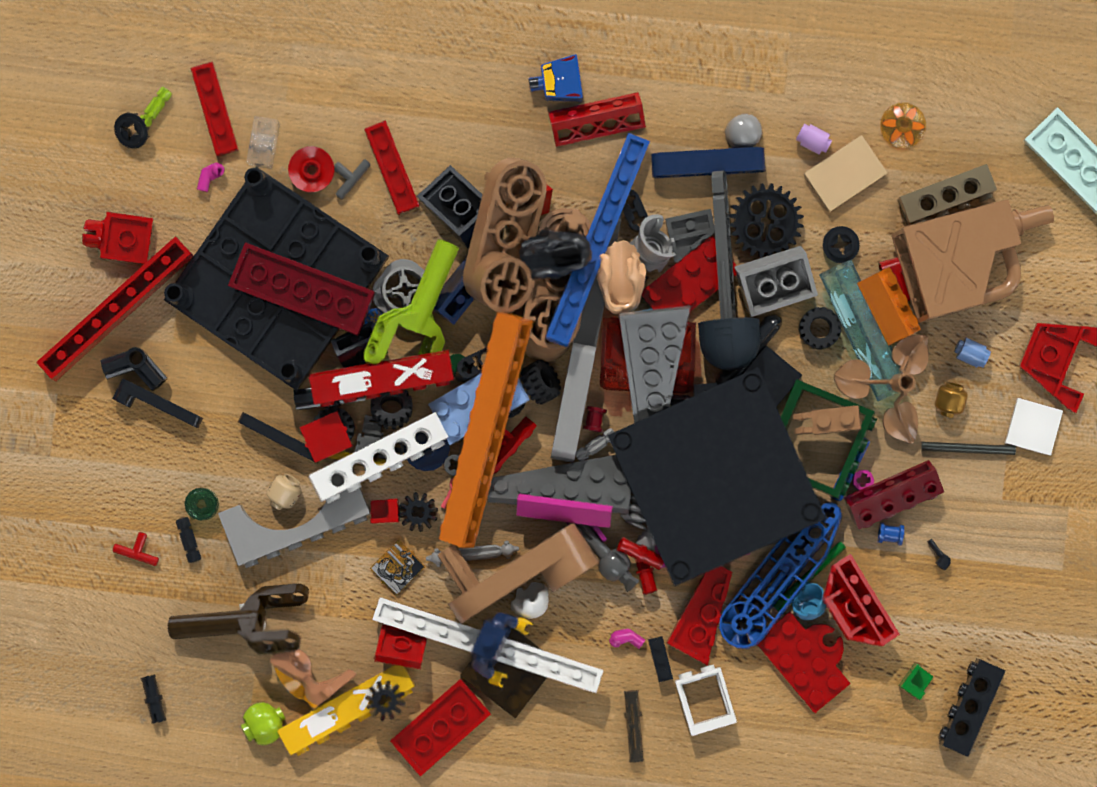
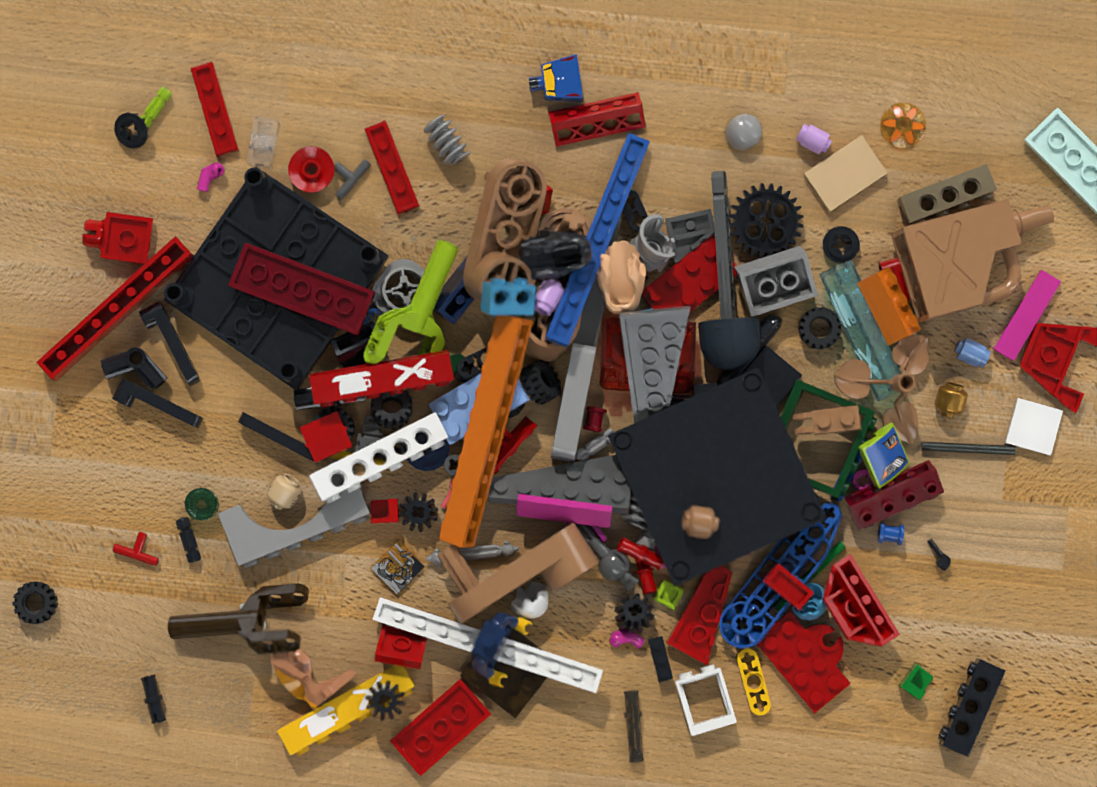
(21, 599): none -> black tyre
(157, 315): none -> black beam
(262, 723): lime plant -> none
(446, 141): none -> light grey piece
(453, 203): black slope -> none
(507, 301): none -> dark azure brick
(548, 297): none -> lavender brick
(625, 609): none -> black gear
(668, 594): none -> lime tile
(699, 522): none -> medium nougat head
(706, 161): dark blue beam -> none
(752, 700): none -> yellow beam
(788, 586): none -> red tile
(884, 455): none -> slope
(1026, 315): none -> dark pink tile

